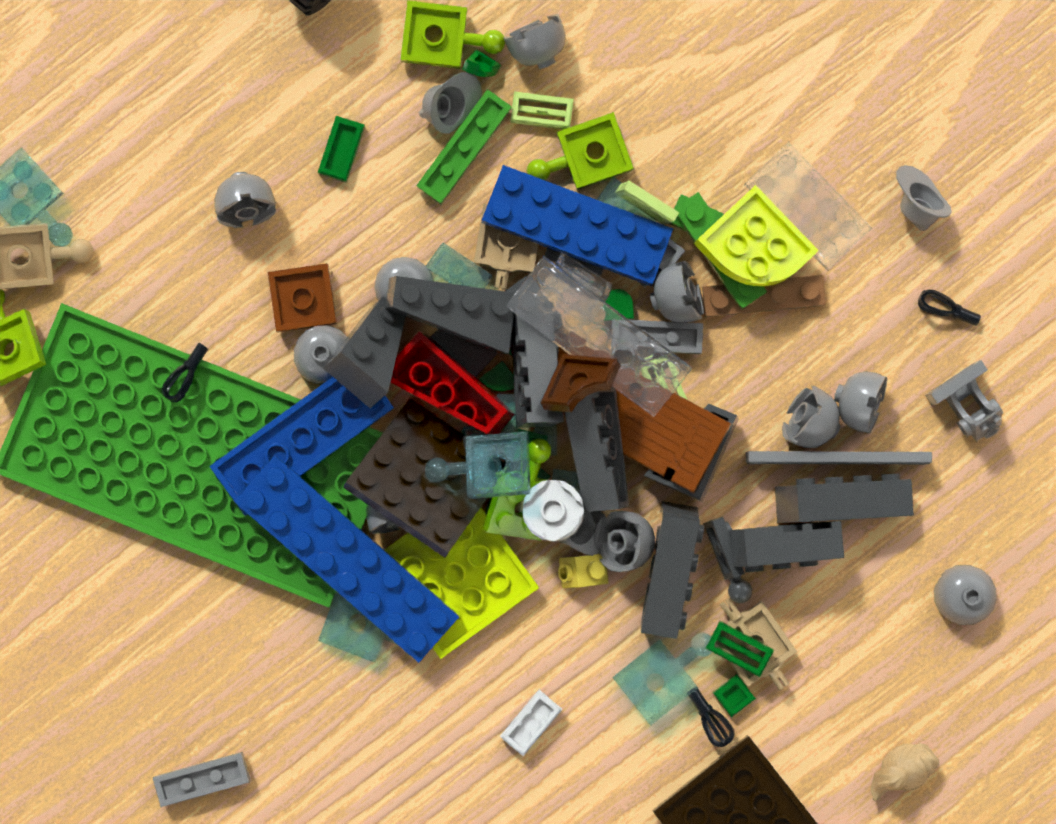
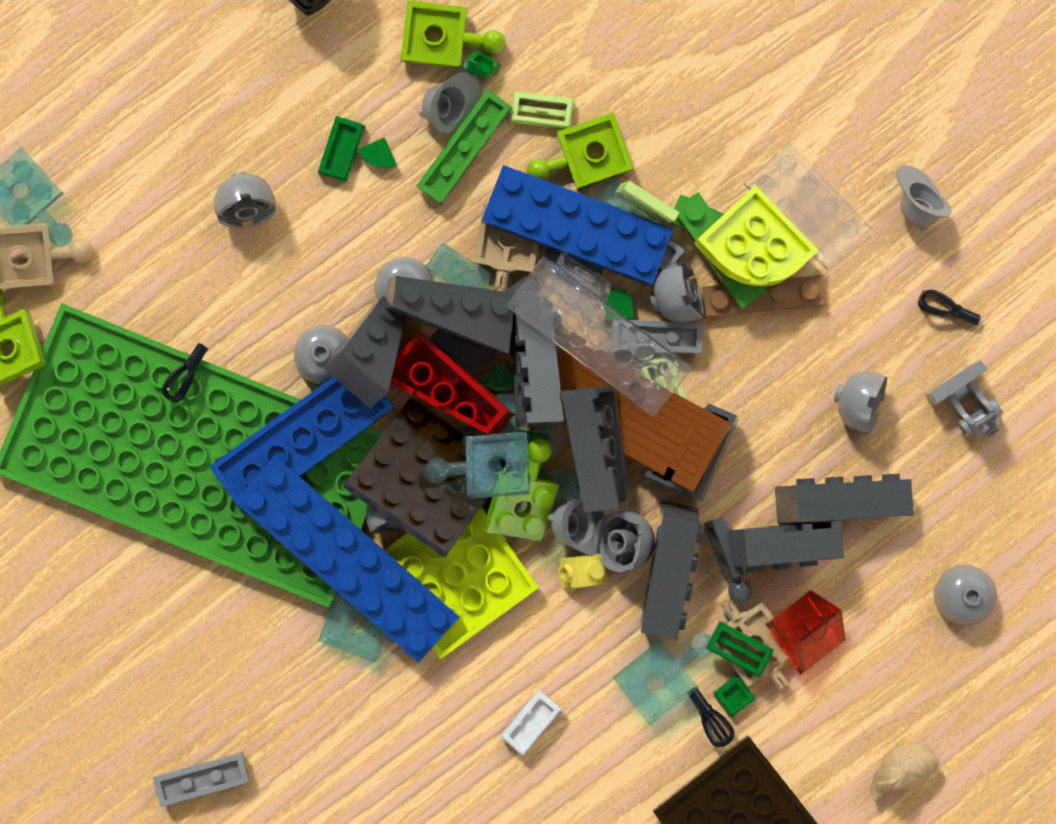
(302, 297): dark orange plate -> none
(378, 154): none -> green tile
(537, 42): light grey cylinder -> none
(553, 510): white tile -> none
(577, 378): reddish brown tile -> none
(808, 630): none -> clear red slope
(813, 419): light grey cylinder -> none
(827, 457): light grey tile -> none

